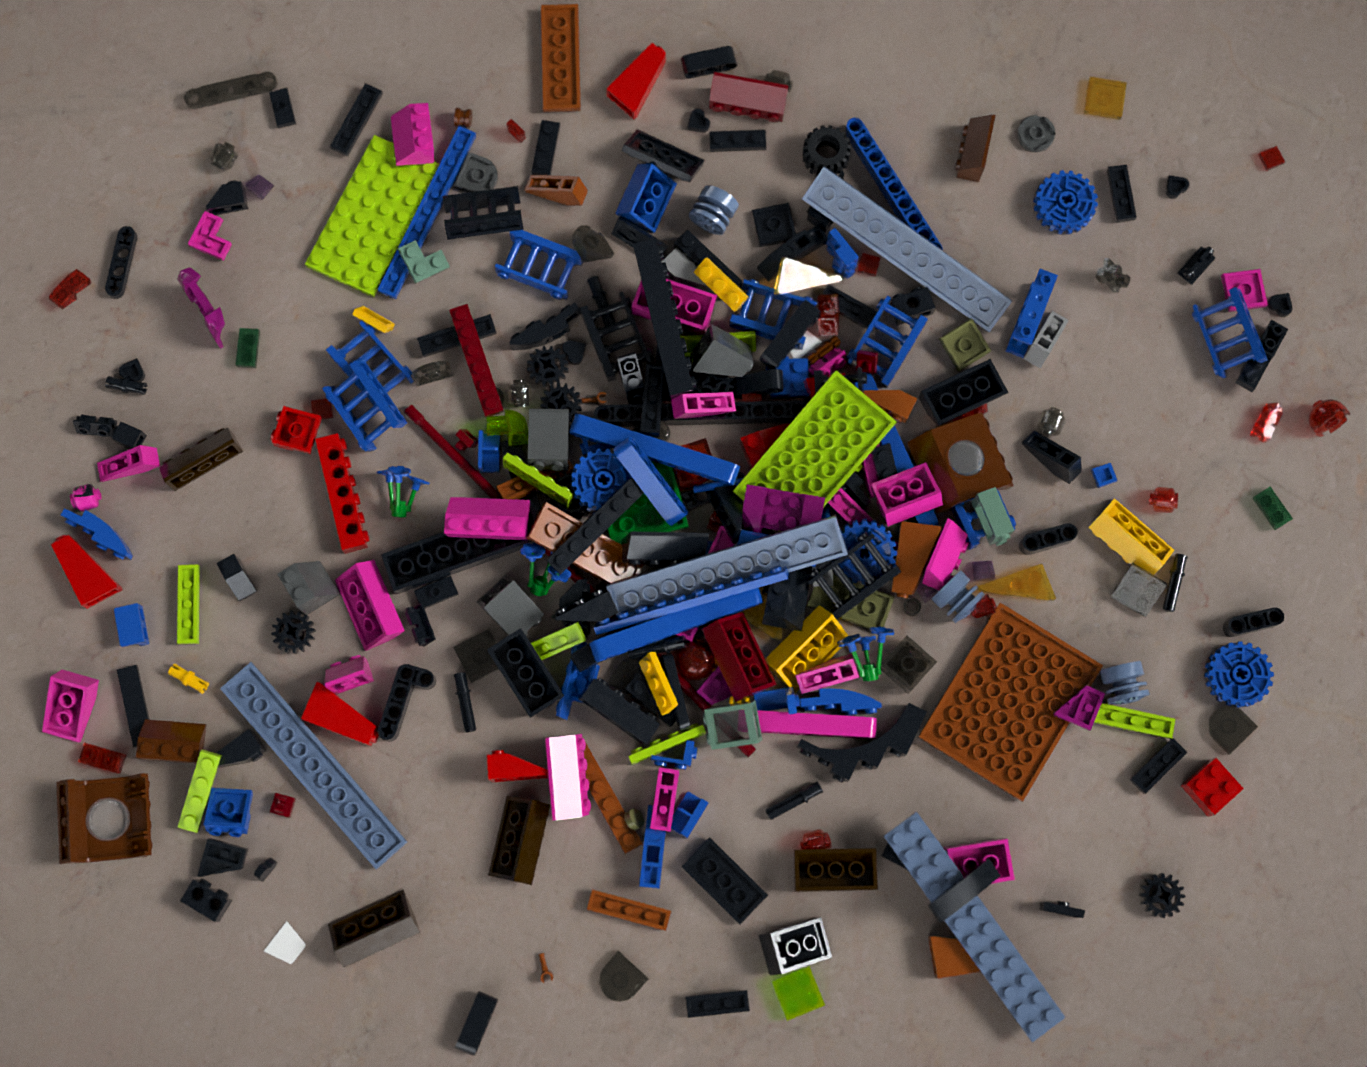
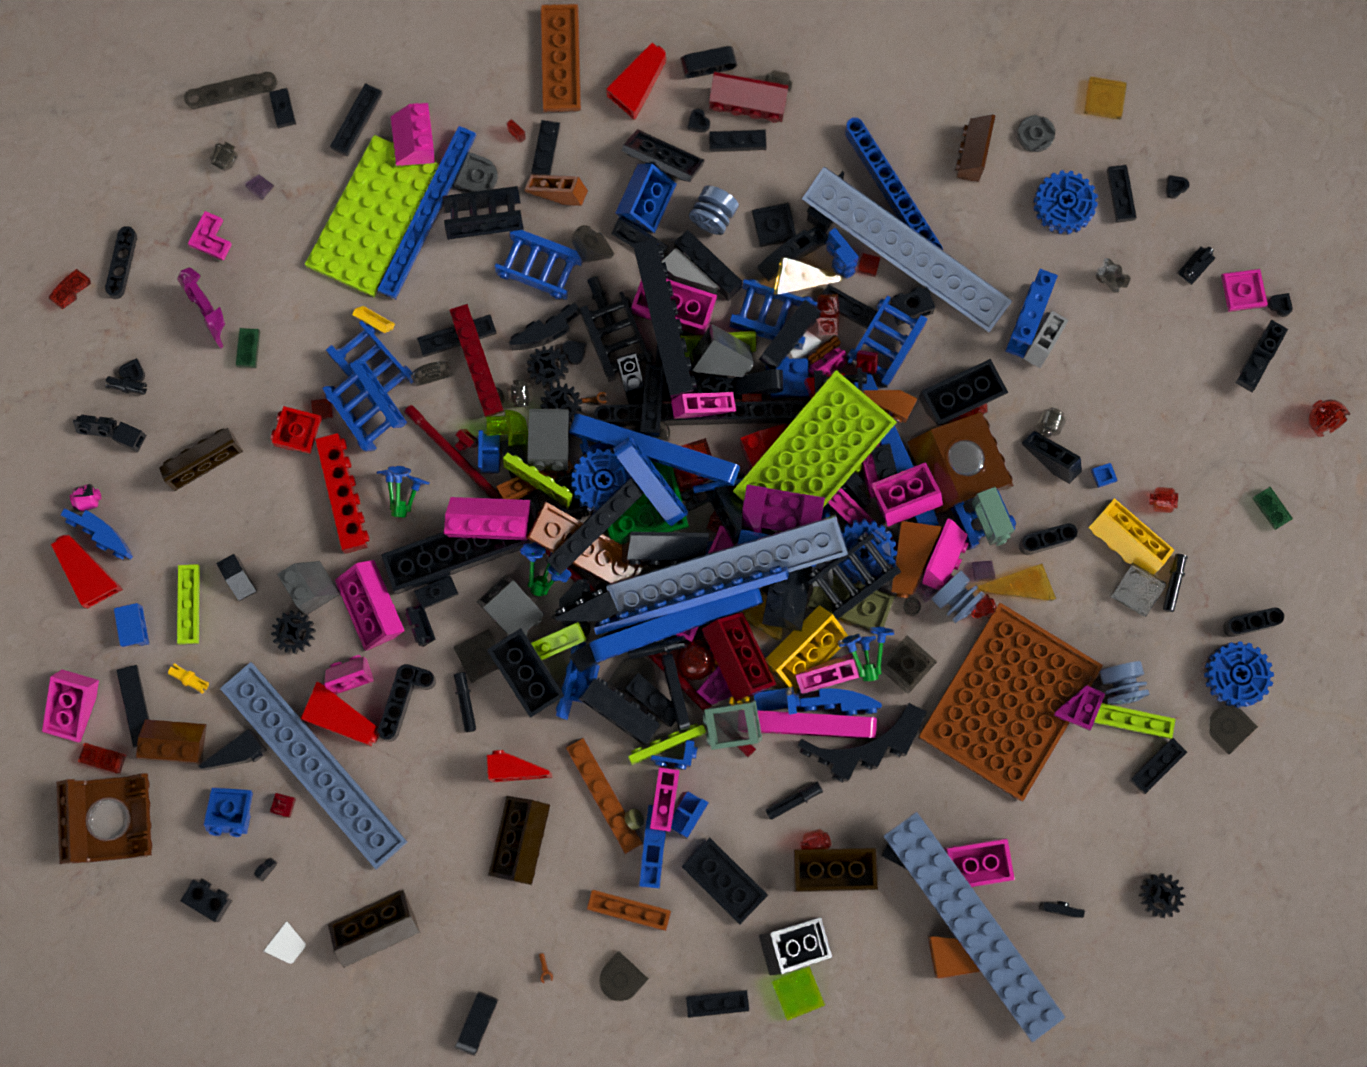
(128, 463): dark pink slope -> none
(199, 791): lime plate -> none
(221, 858): black wing -> none
(228, 199): black slope -> none
(420, 266): sand green plate -> none
(463, 117): reddish brown wheel -> none
(567, 776): slope -> none
(658, 683): yellow plate -> none
(721, 284): yellow plate -> none
(826, 137): black tyre -> none
(964, 344): olive tile -> none
(964, 890): black slope -> none
(1212, 787): red brick -> none
(1249, 335): blue fence -> none
(1270, 414): clear red hinge -> none
(1271, 158): clear red tile -> none

